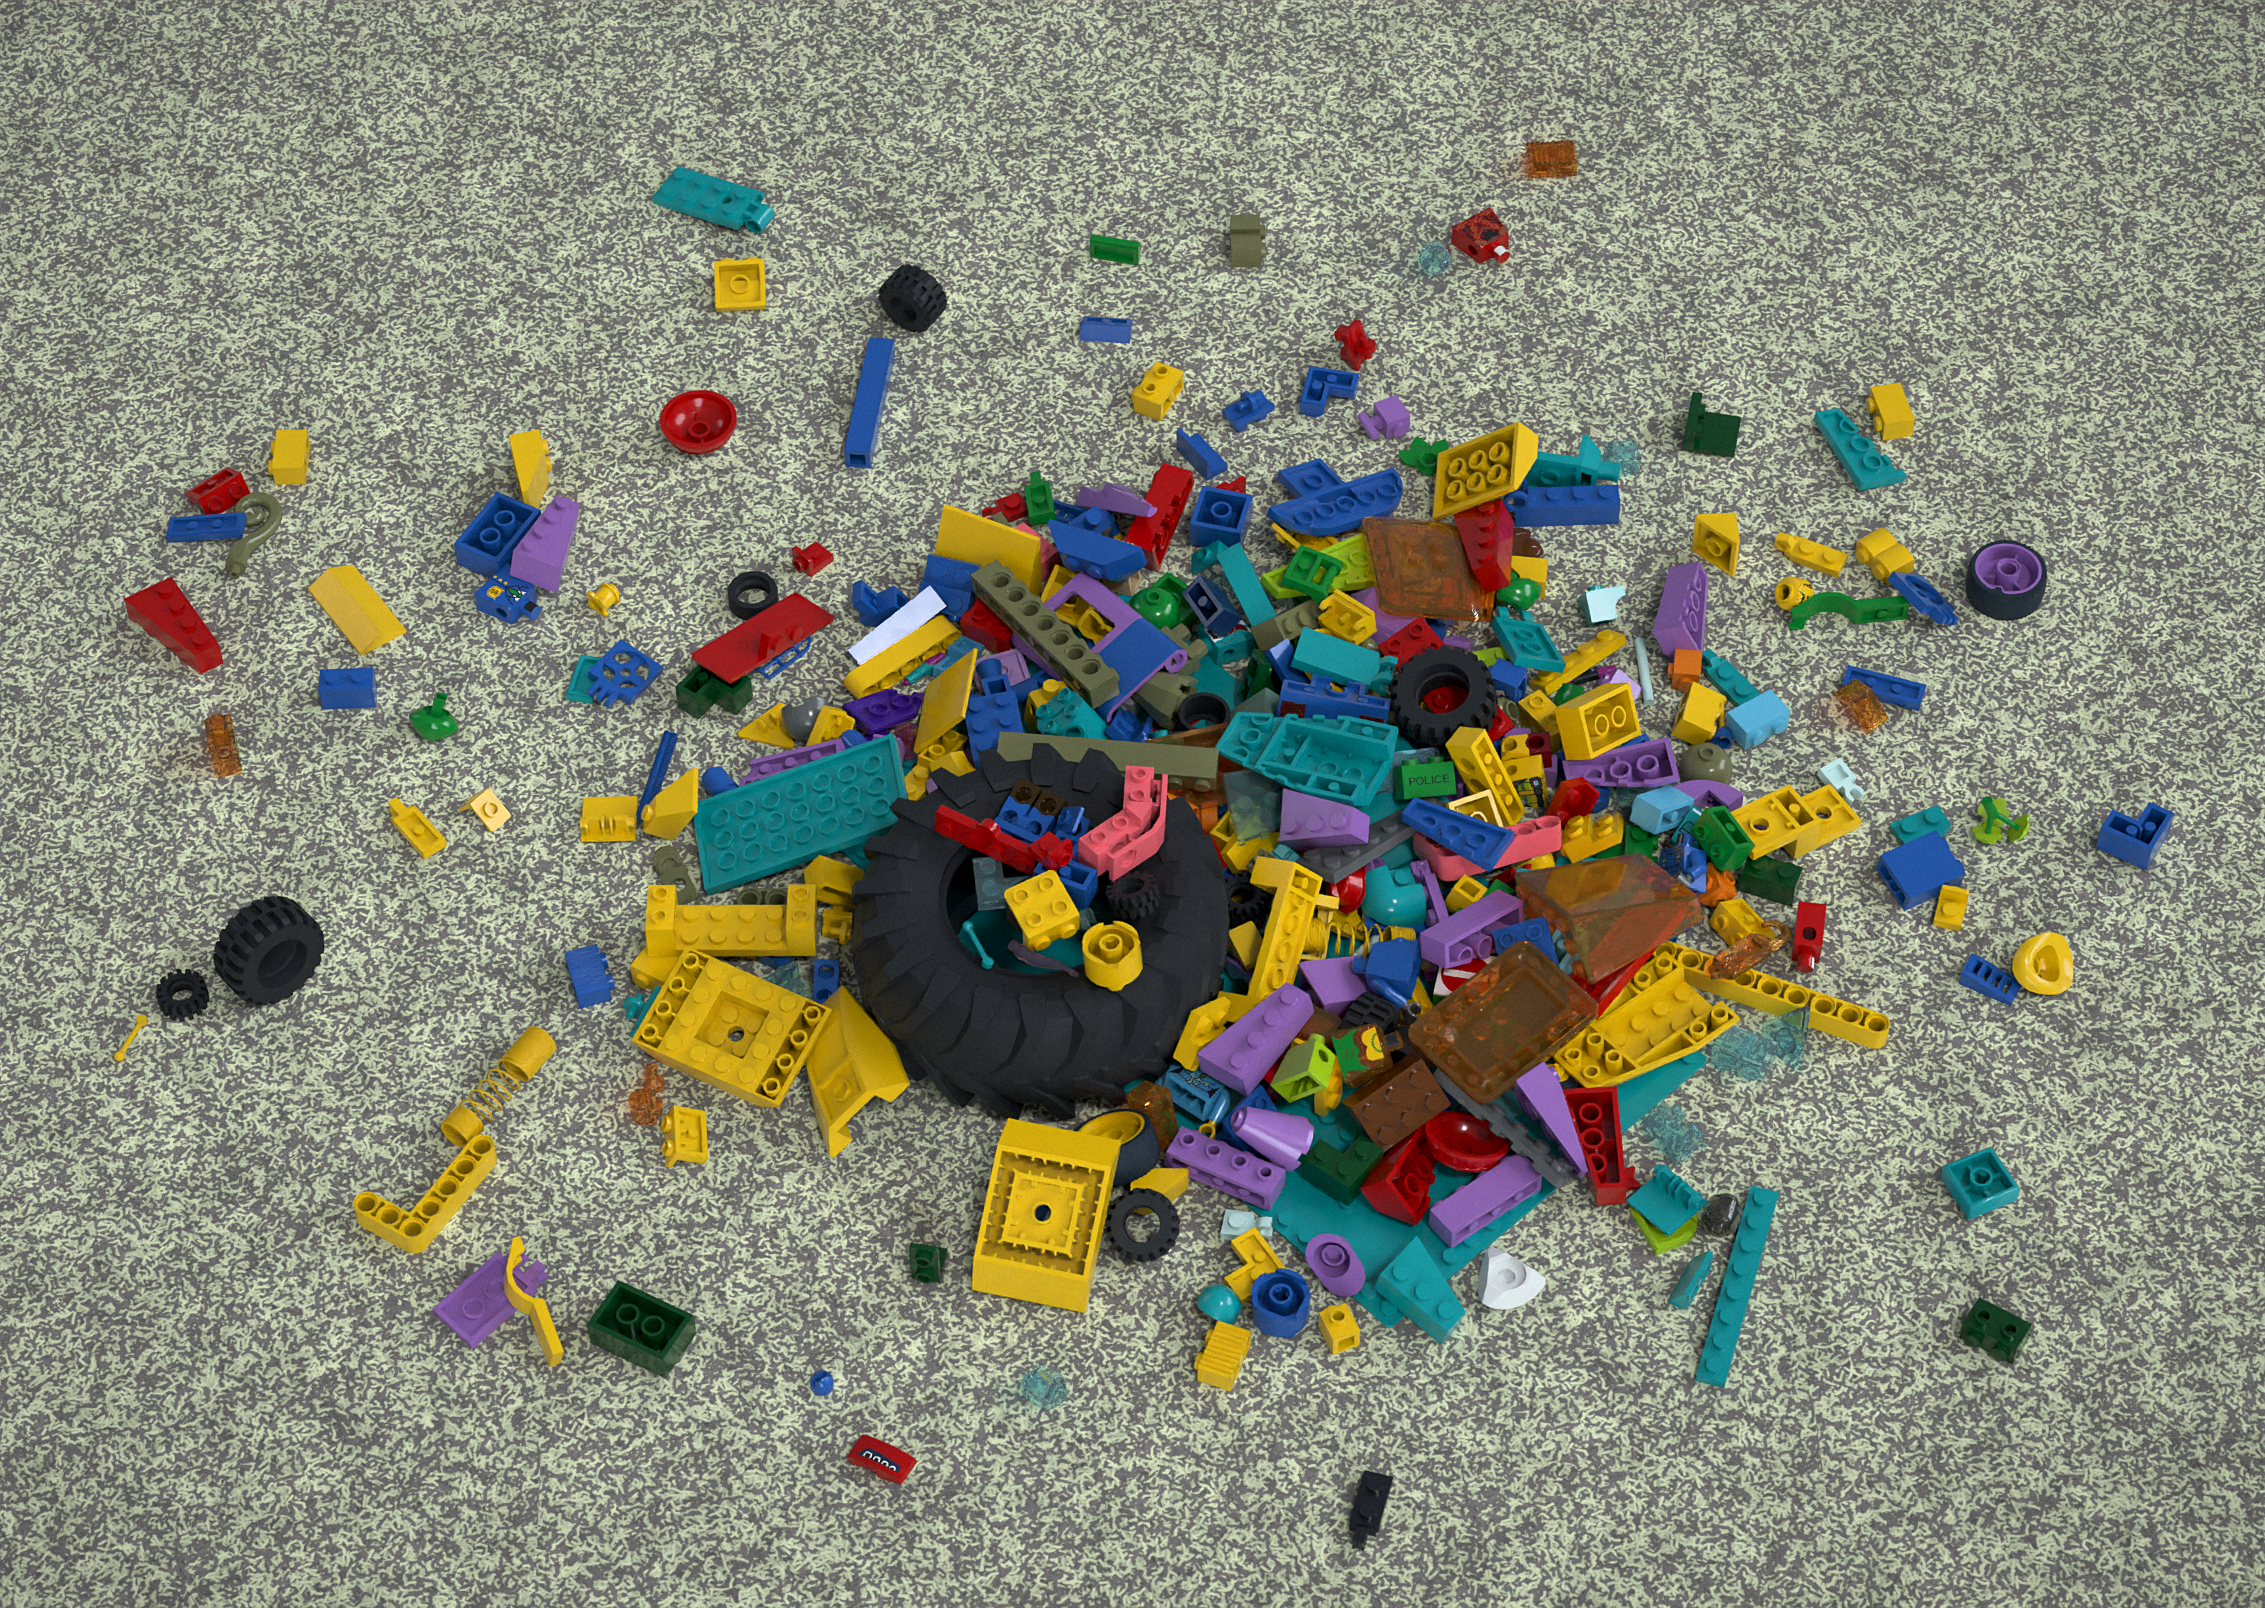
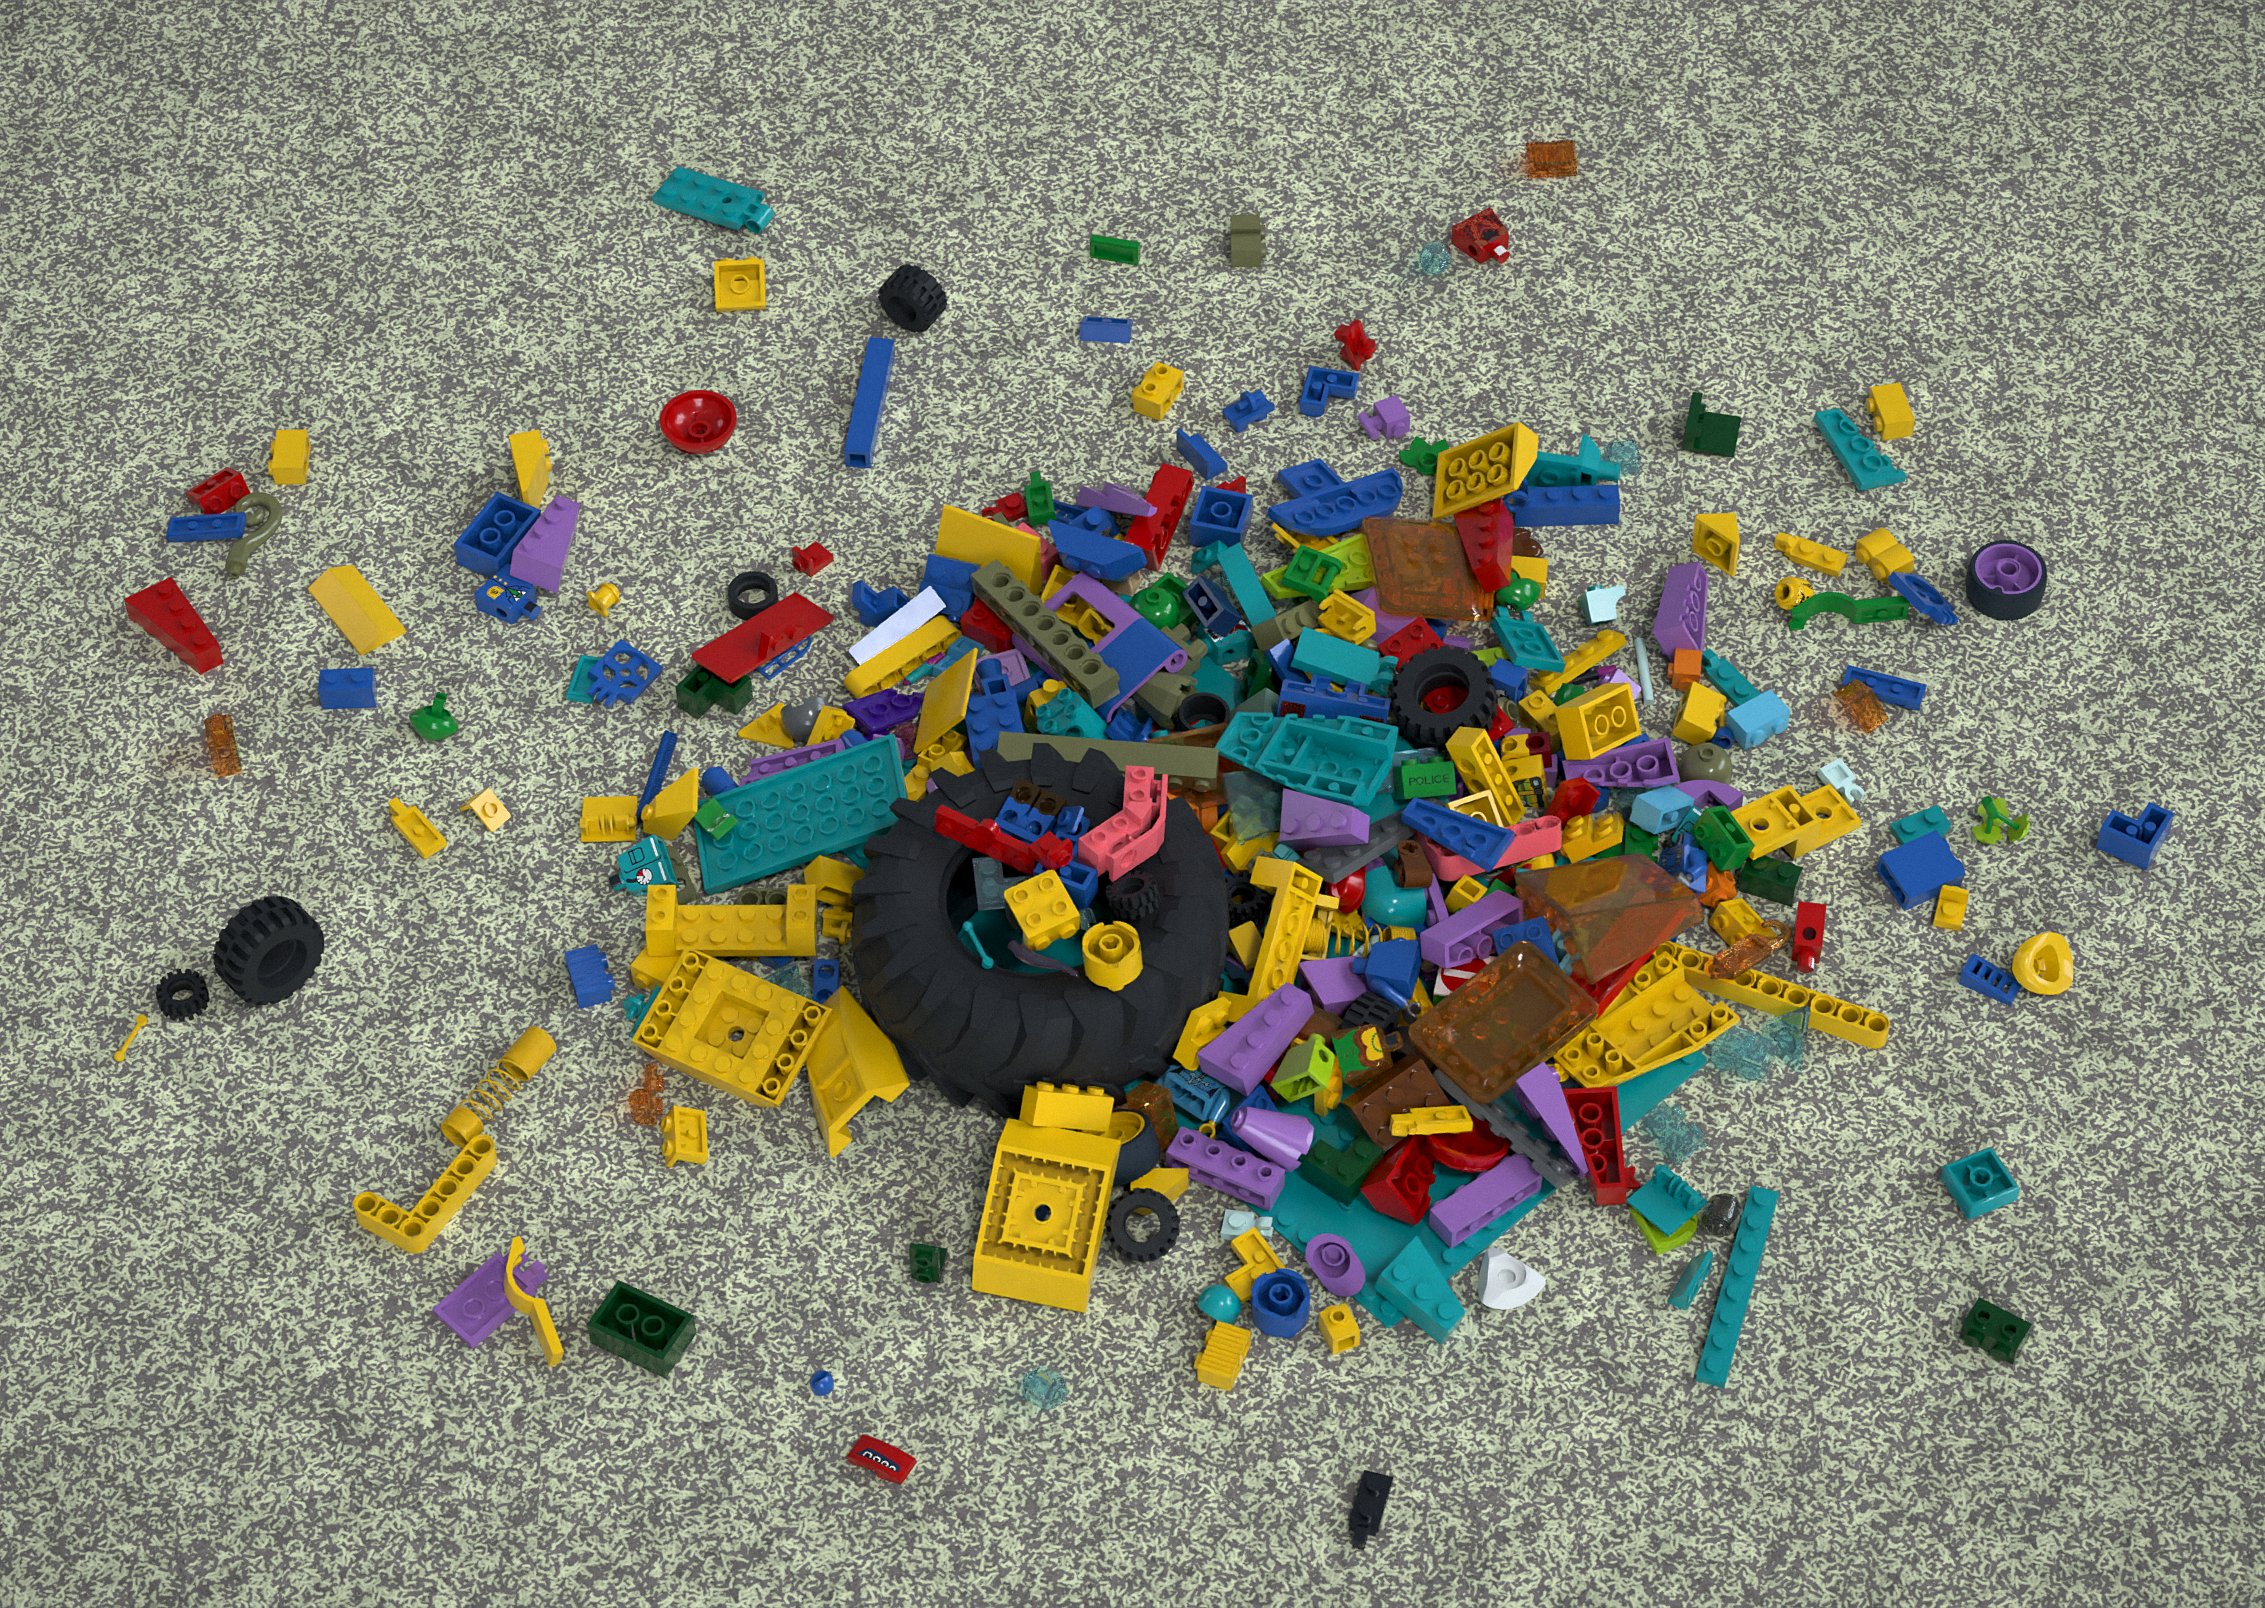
(644, 866): none -> teal torso
(714, 818): none -> green slope
(1066, 1107): none -> yellow brick
(1412, 866): none -> reddish brown piece
(1431, 1120): none -> yellow hinge

